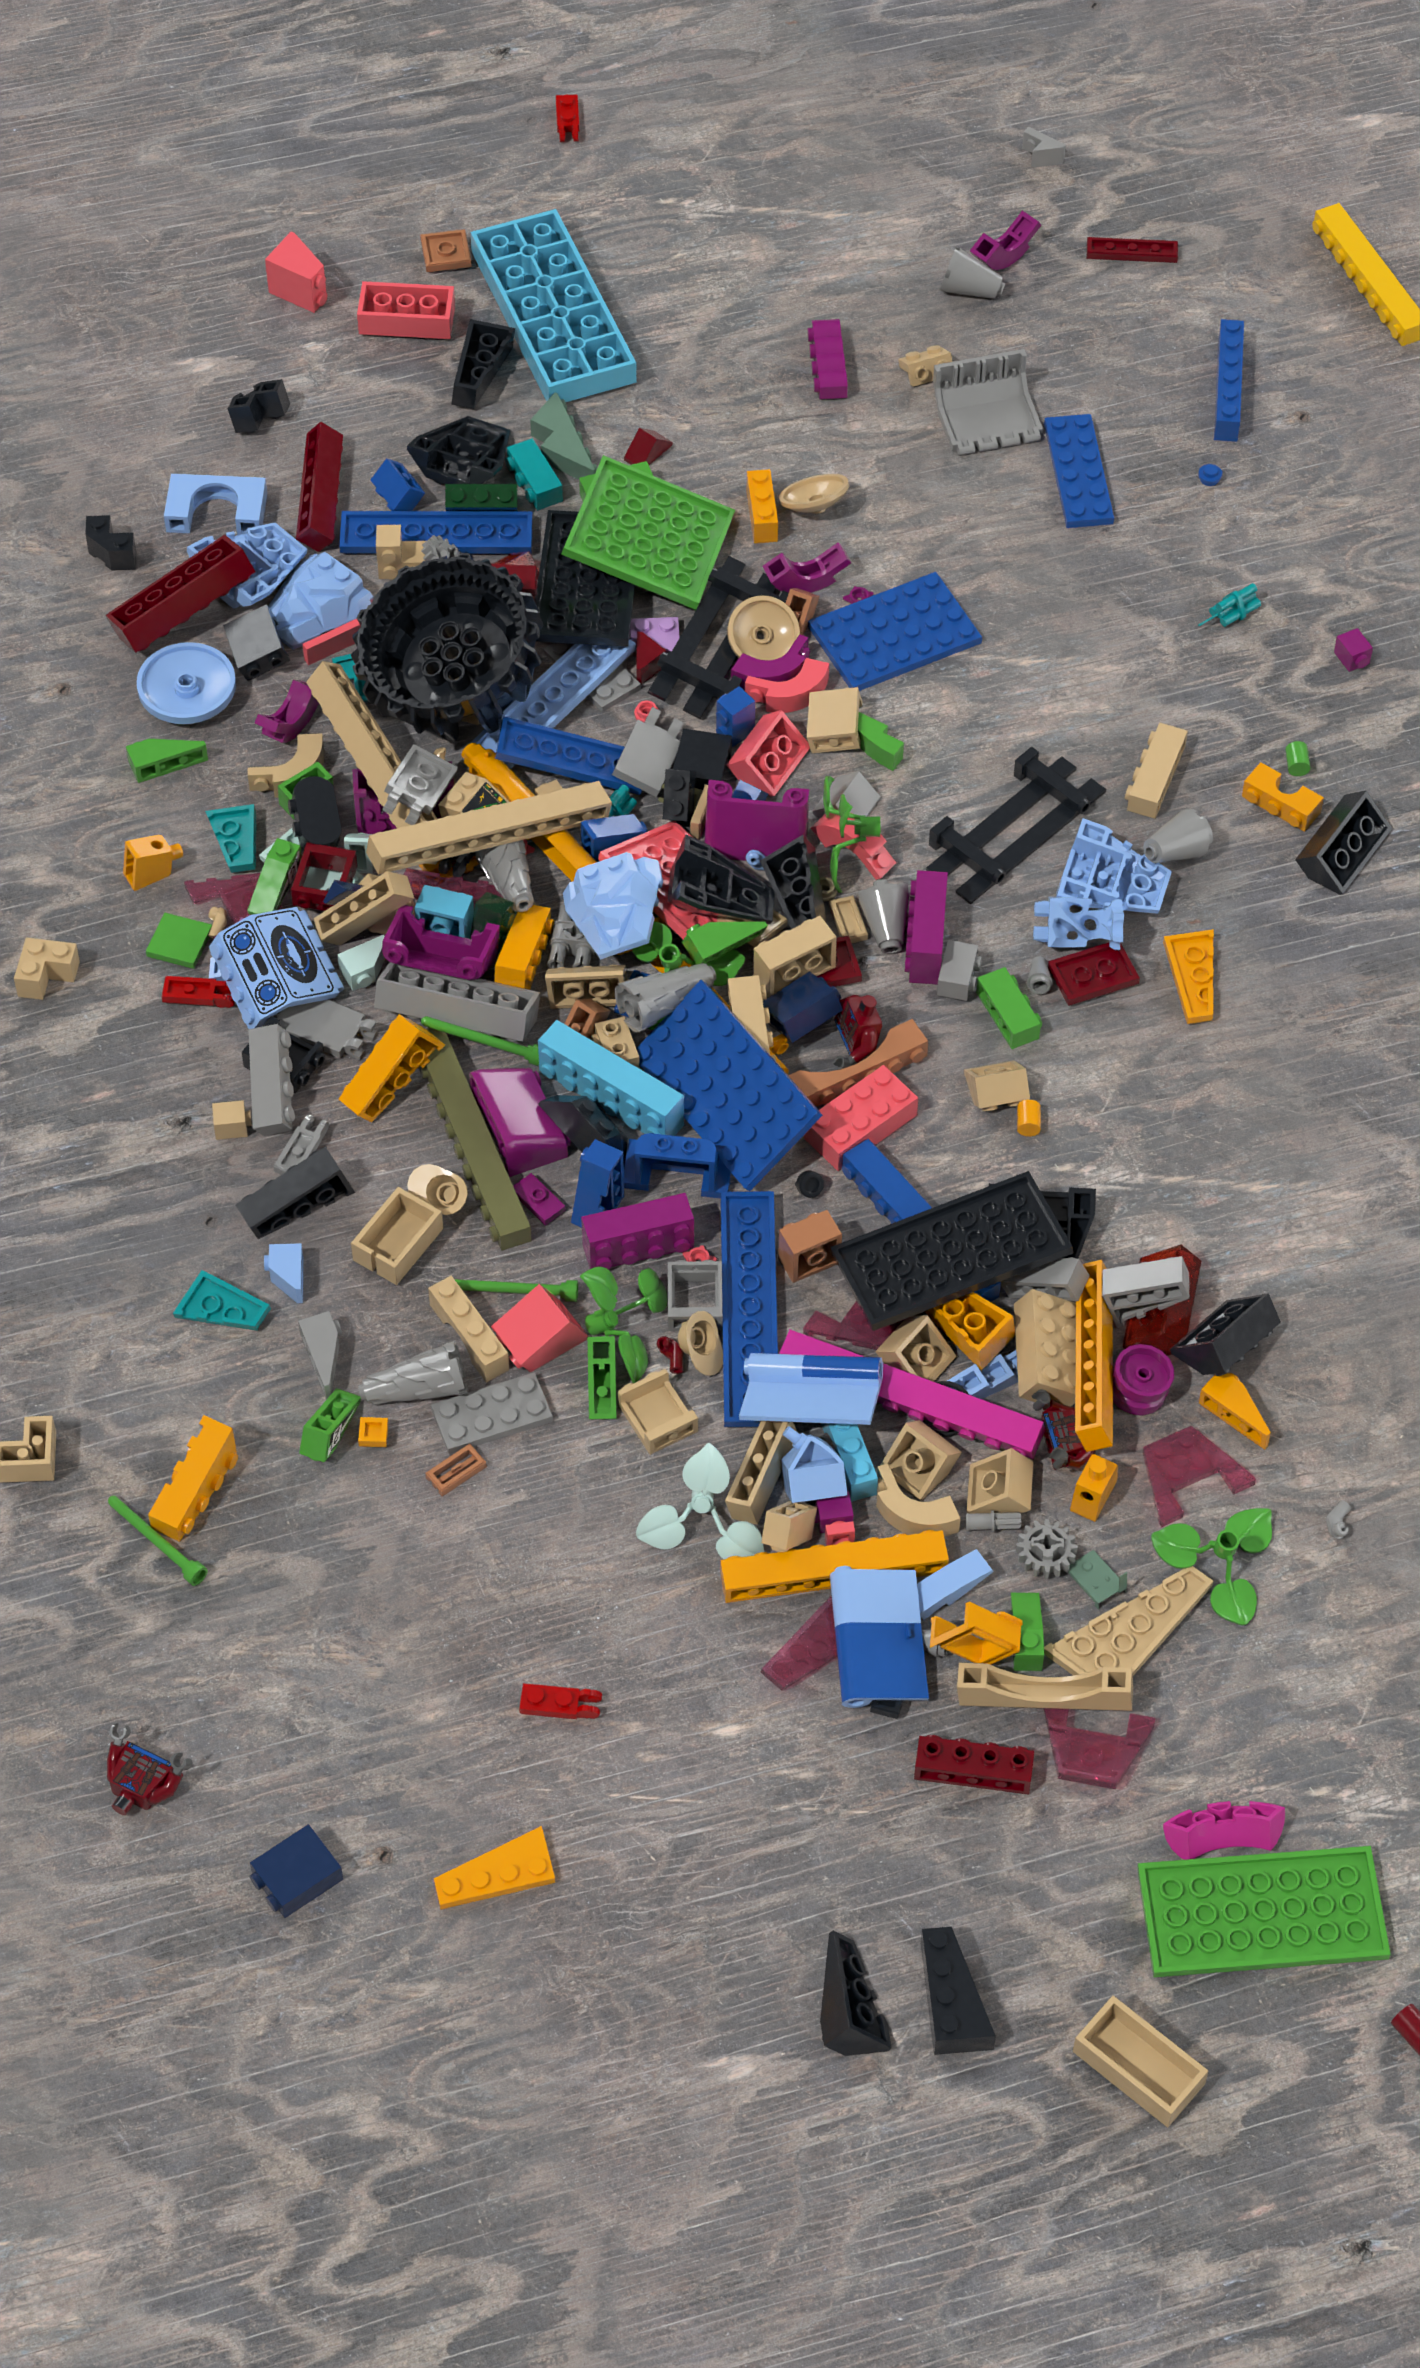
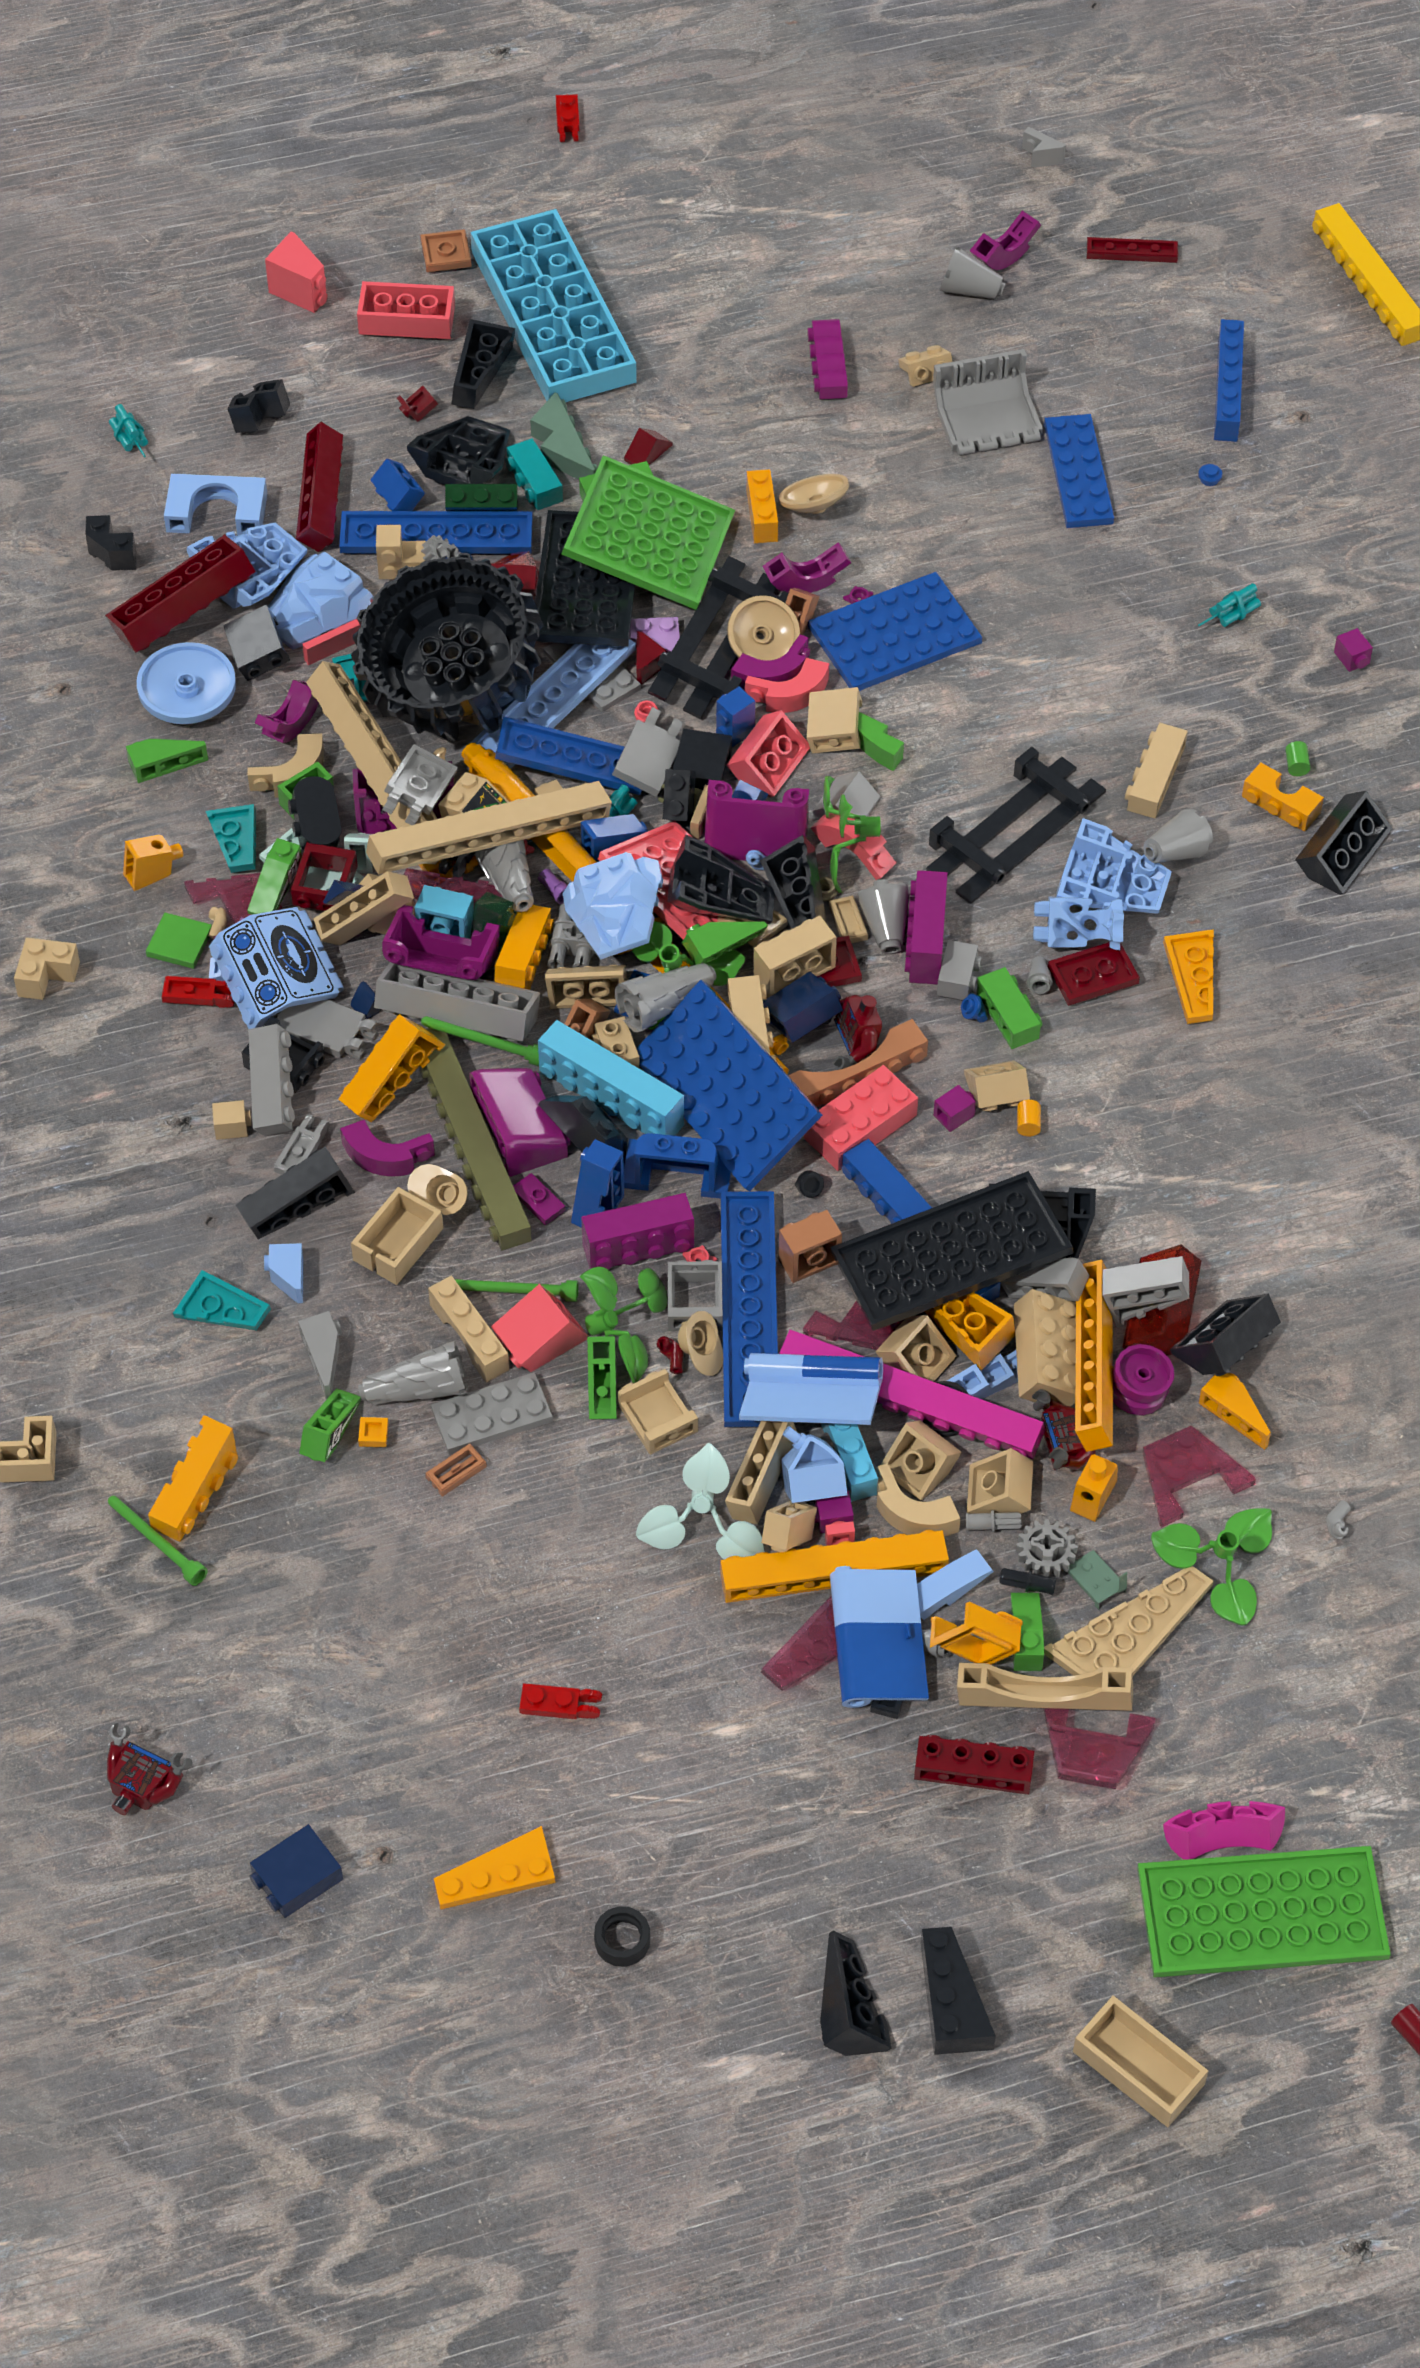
(127, 430): none -> teal piece
(362, 963): light aqua slope -> none
(364, 1000): none -> dark blue slope
(383, 1157): none -> magenta arch
(418, 404): none -> dark red bracket
(553, 884): none -> medium lavender pin
(625, 1915): none -> black tyre
(954, 1108): none -> magenta brick
(973, 1008): none -> blue plate
(1027, 1581): none -> black axle

